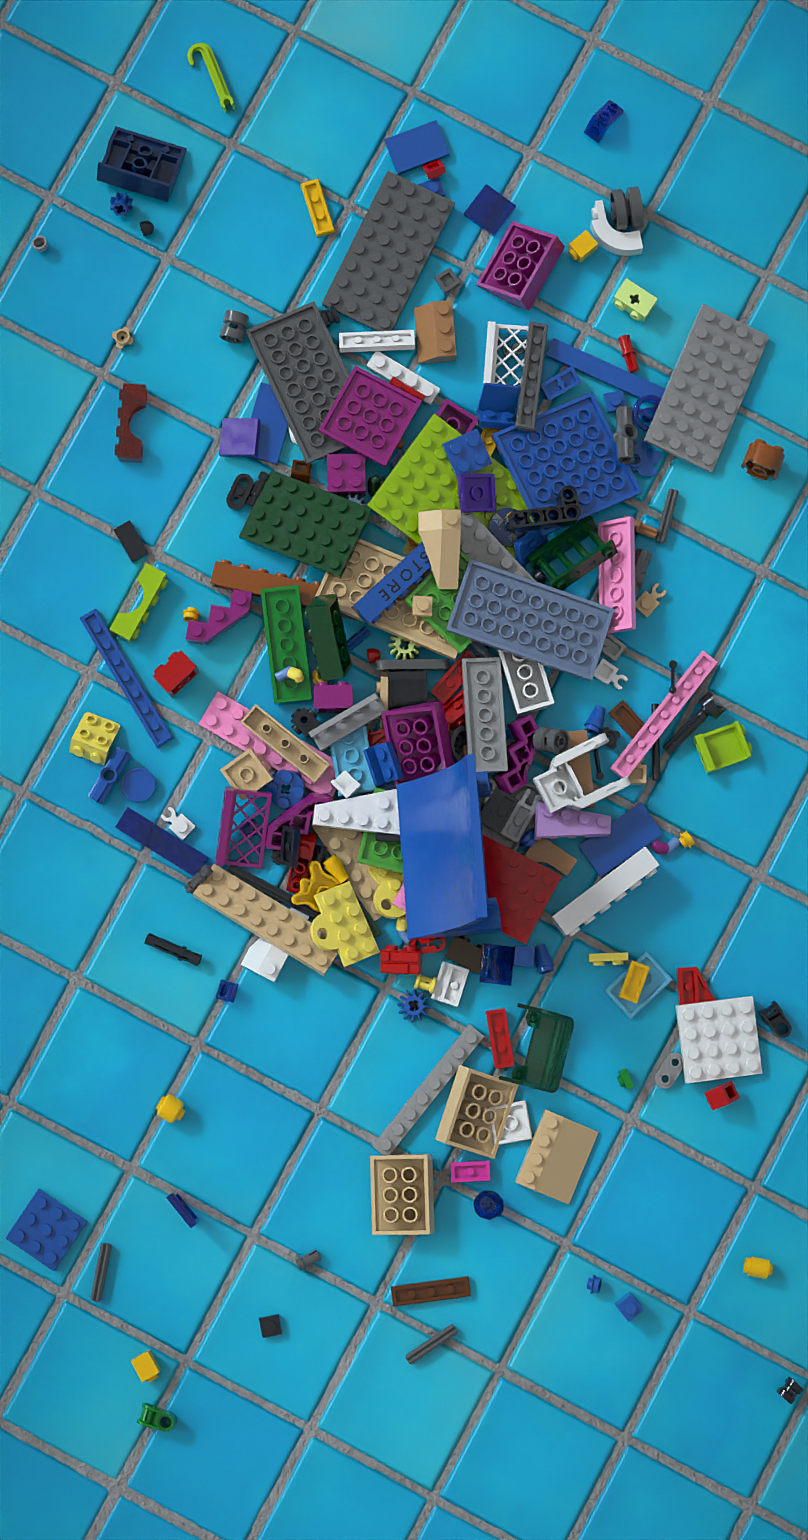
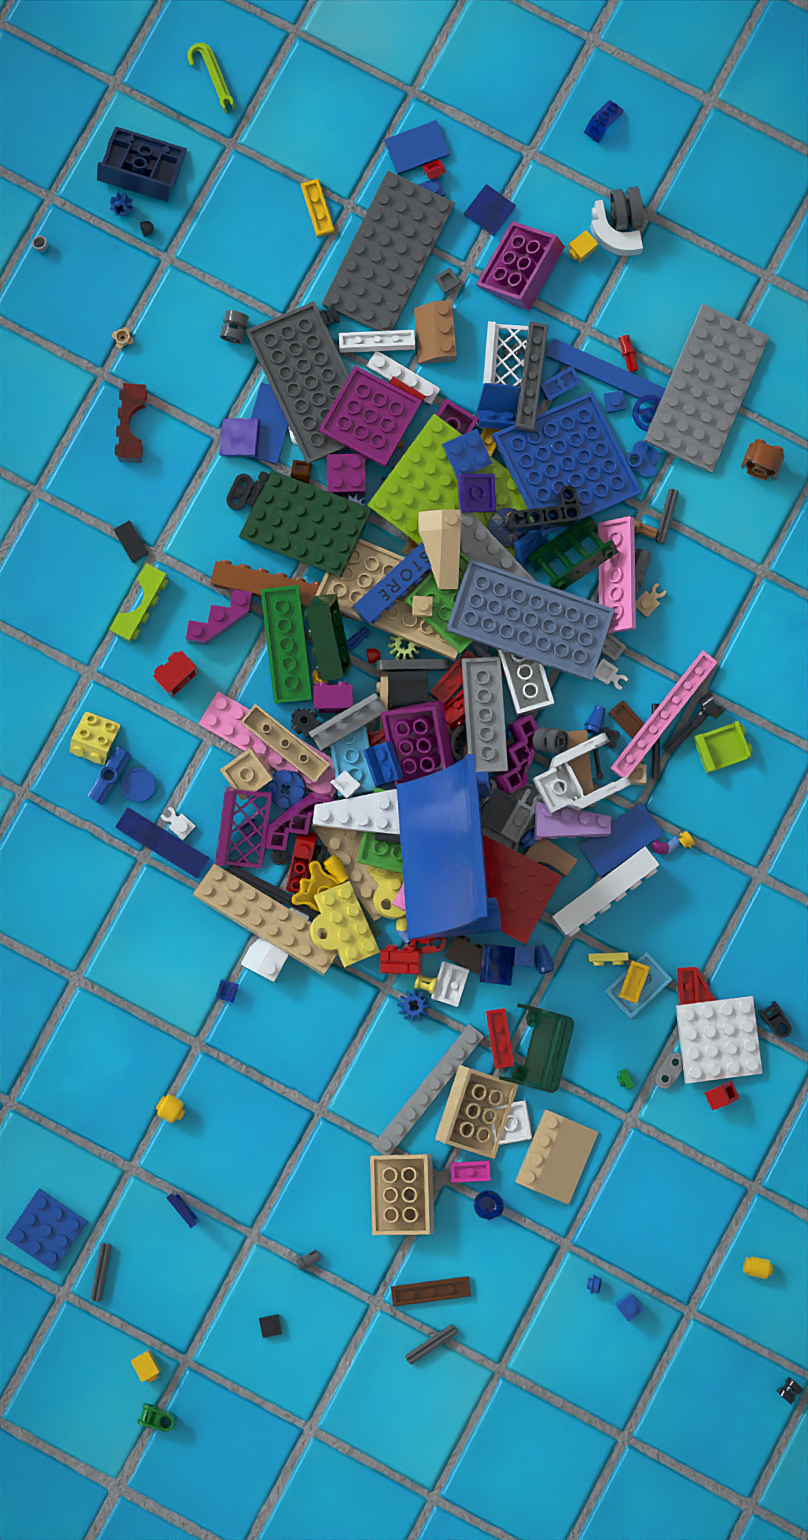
(126, 678): blue tile -> none
(181, 953): black pin -> none
(191, 614): yellow plate -> none
(198, 878): dark grey axle -> none
(290, 672): arm -> none
(290, 846): black plate -> none
(372, 484): dark green arm -> none
(539, 576): black plate -> none
(625, 435): dark grey piece -> none
(629, 292): yellowish green brick -> none
(672, 665): black hinge -> none

